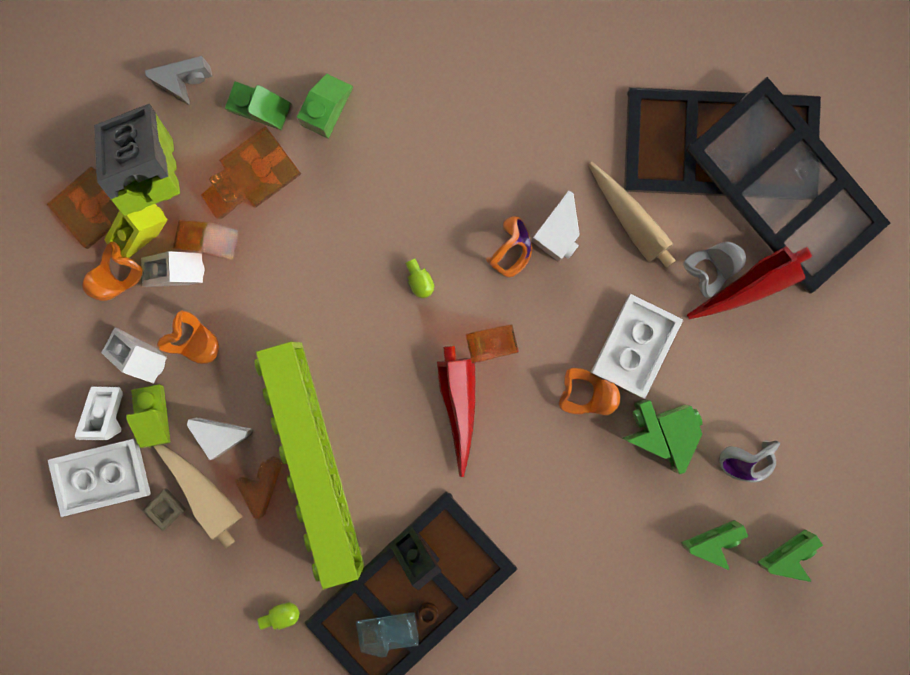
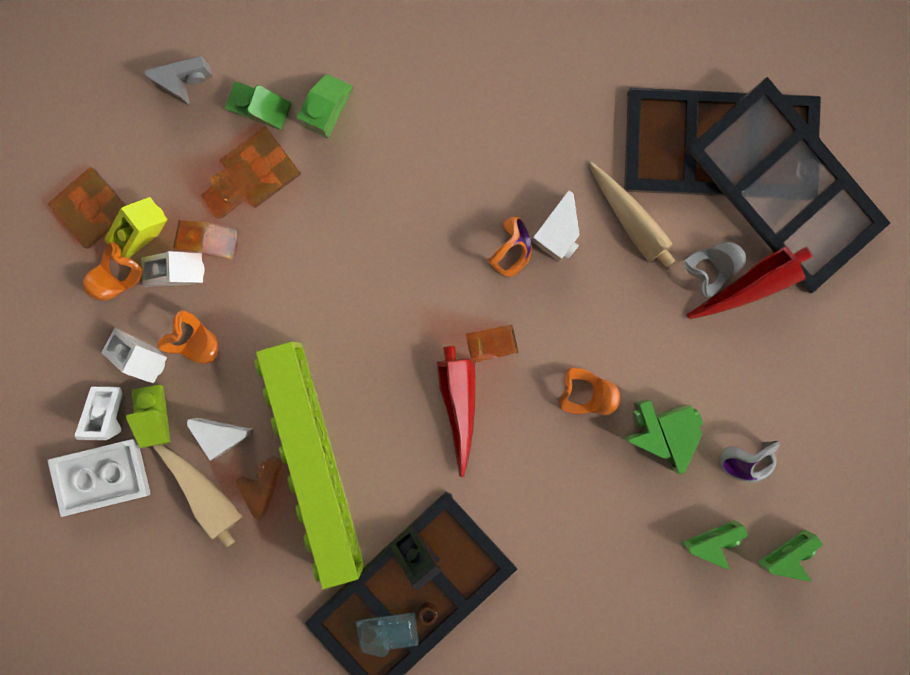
(135, 160): dark grey piece -> none
(164, 509): dark tan tile -> none
(280, 617): lime cylinder -> none
(419, 280): lime cylinder -> none
(636, 346): white plate -> none

